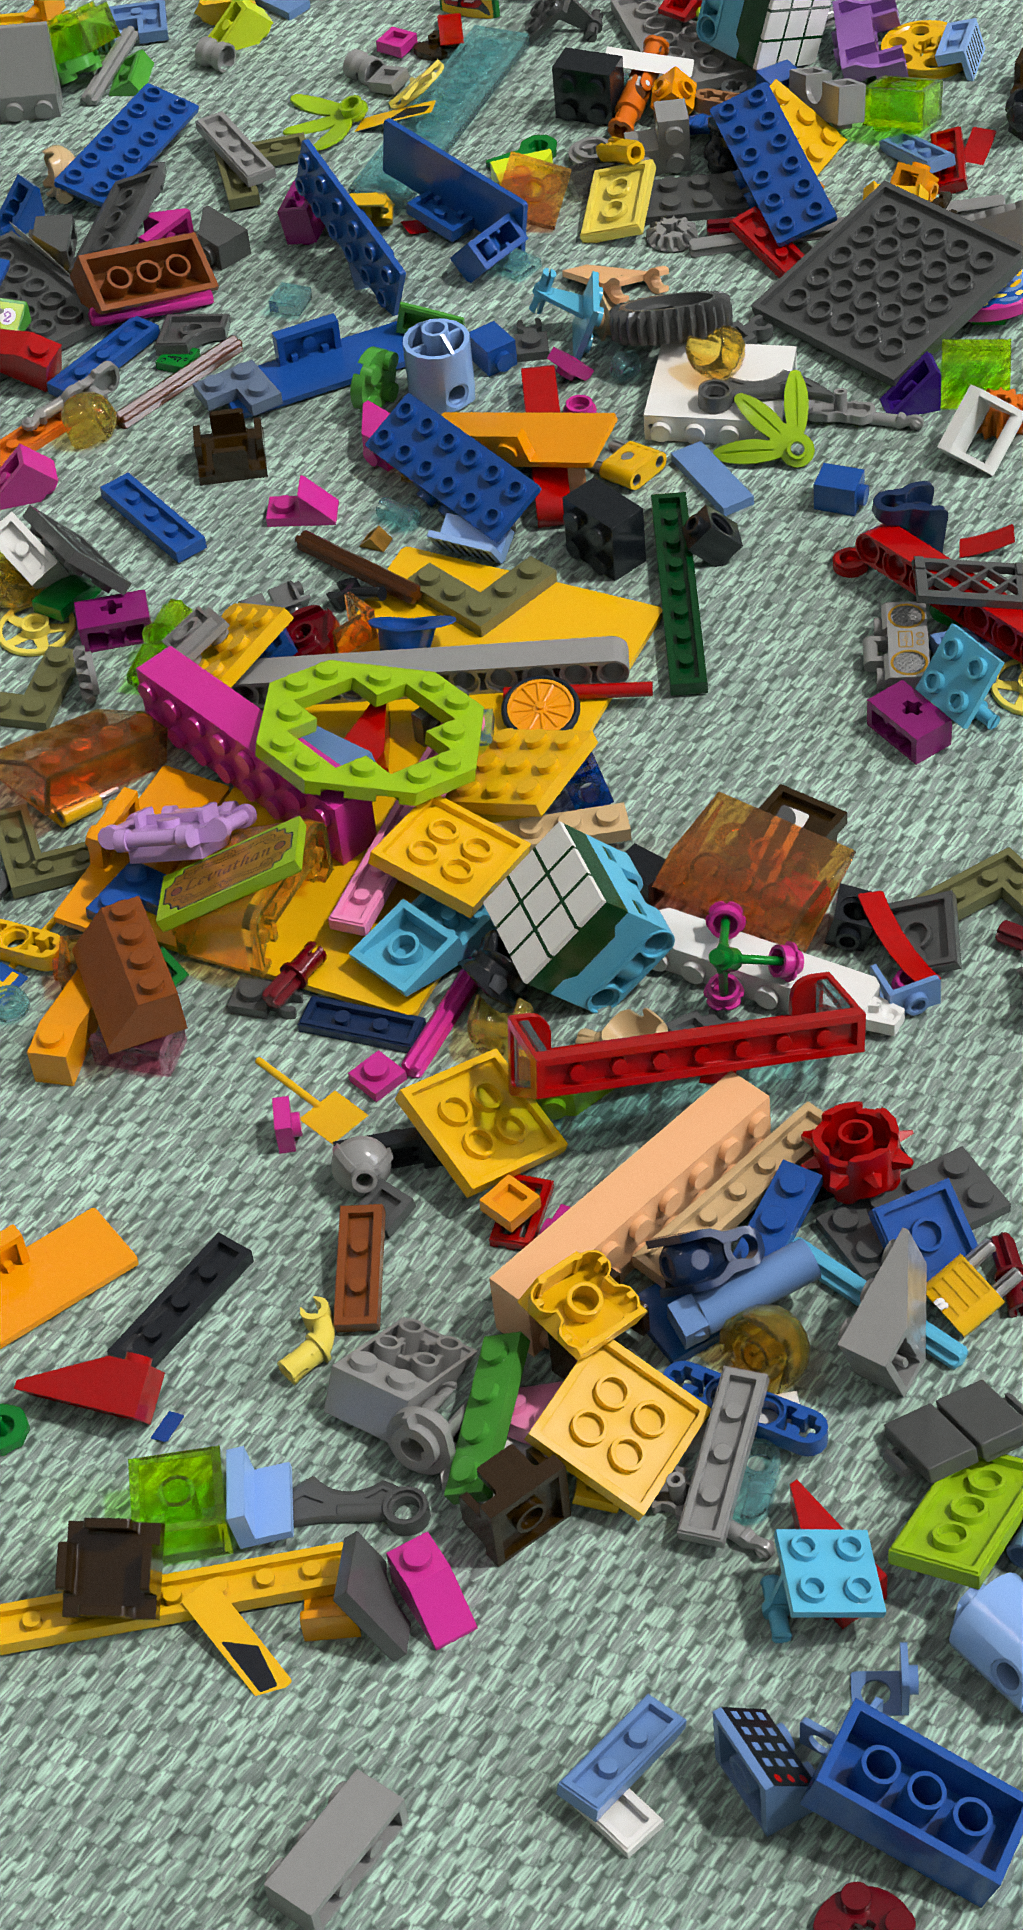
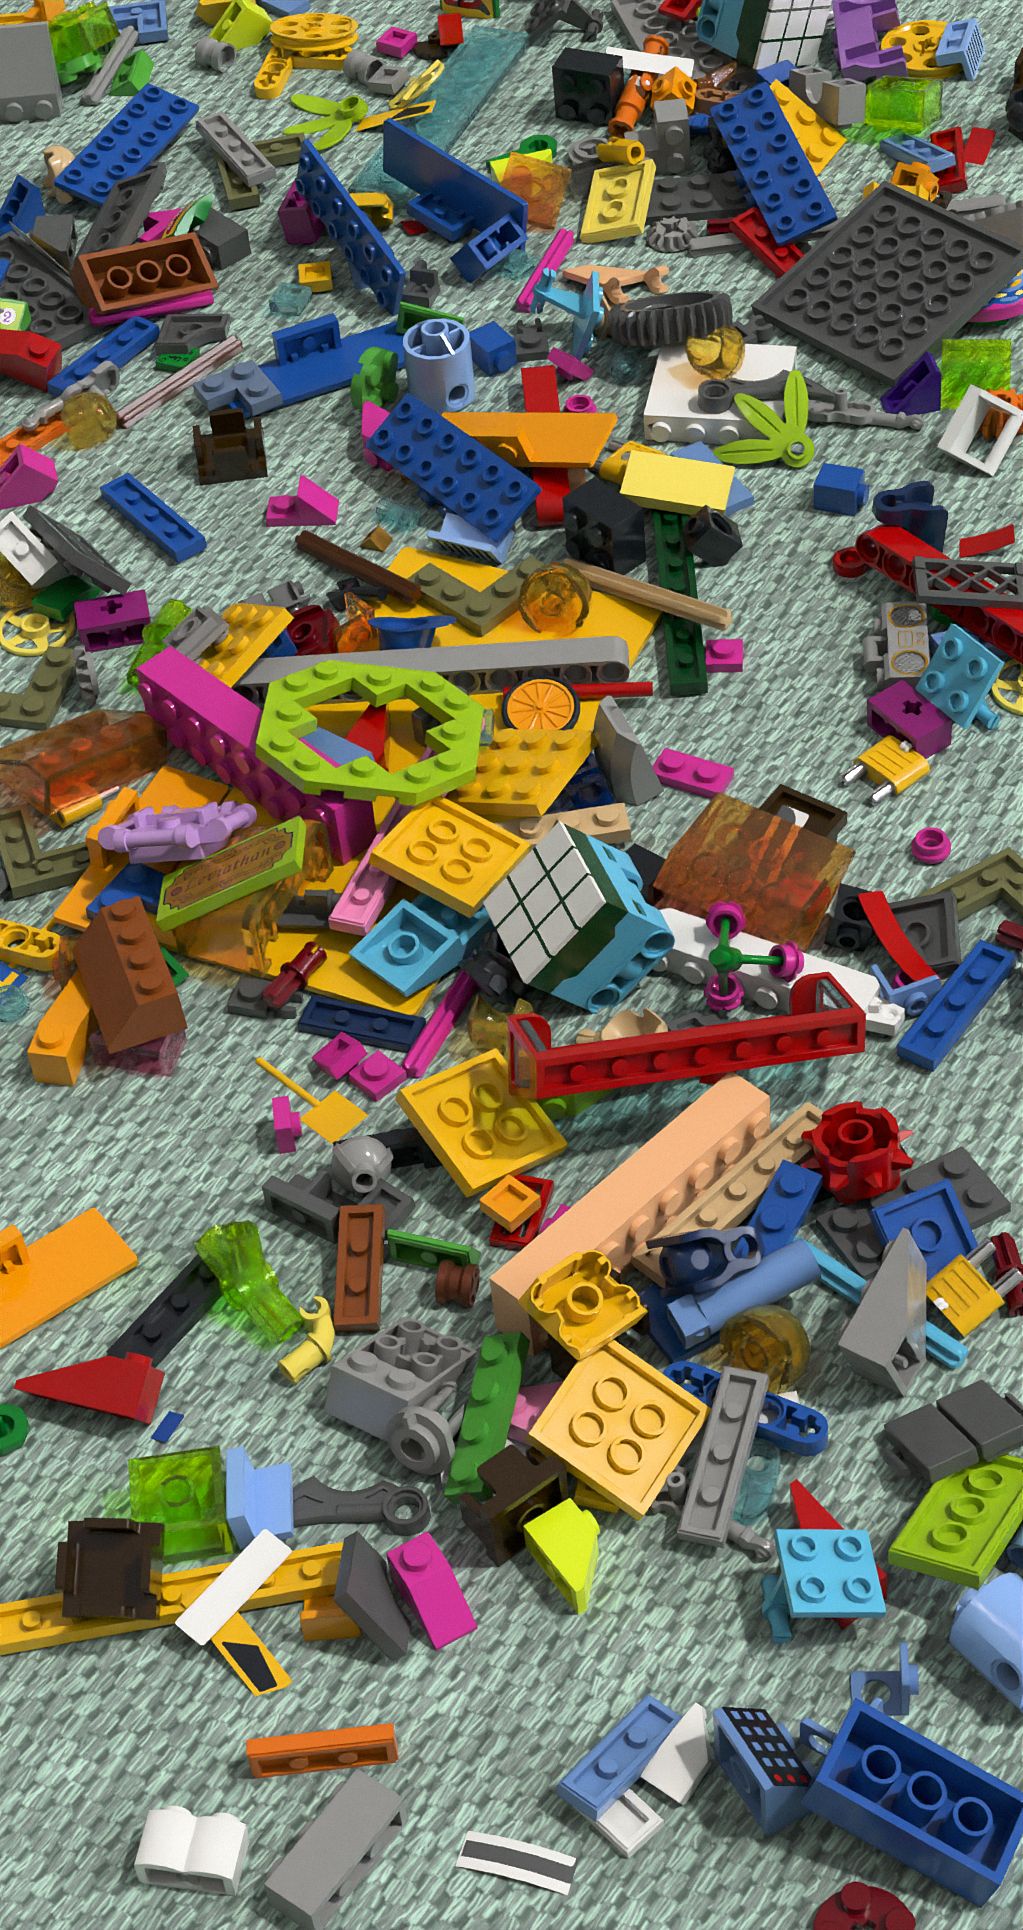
(190, 216): none -> slope
(192, 1851): none -> white brick
(233, 1587): none -> white sticker
(247, 1279): none -> clear neon green piece
(293, 59): none -> yellow beam
(307, 1203): none -> dark grey panel
(309, 910): none -> dark grey hinge
(314, 32): none -> yellow wedge
(316, 275): none -> yellow plate
(322, 1750): none -> orange tile
(339, 1056): none -> dark pink plate
(422, 287): none -> dark grey slope
(428, 1251): none -> bright green slope
(457, 1283): none -> copper wheel
(518, 1861): none -> sticker
(551, 259): none -> dark pink axle
(555, 599): none -> clear yellow cylinder
(566, 1549): none -> neon yellow slope
(623, 757): none -> light grey slope
(654, 596): none -> tan axle
(676, 483): none -> light yellow tile
(682, 1757): none -> white slope
(692, 773): none -> dark pink plate
(716, 77): none -> clear orange bar
(724, 655): none -> dark pink plate
(890, 765): none -> yellow piece
(931, 845): none -> dark pink plate
(956, 1005): none -> blue plate

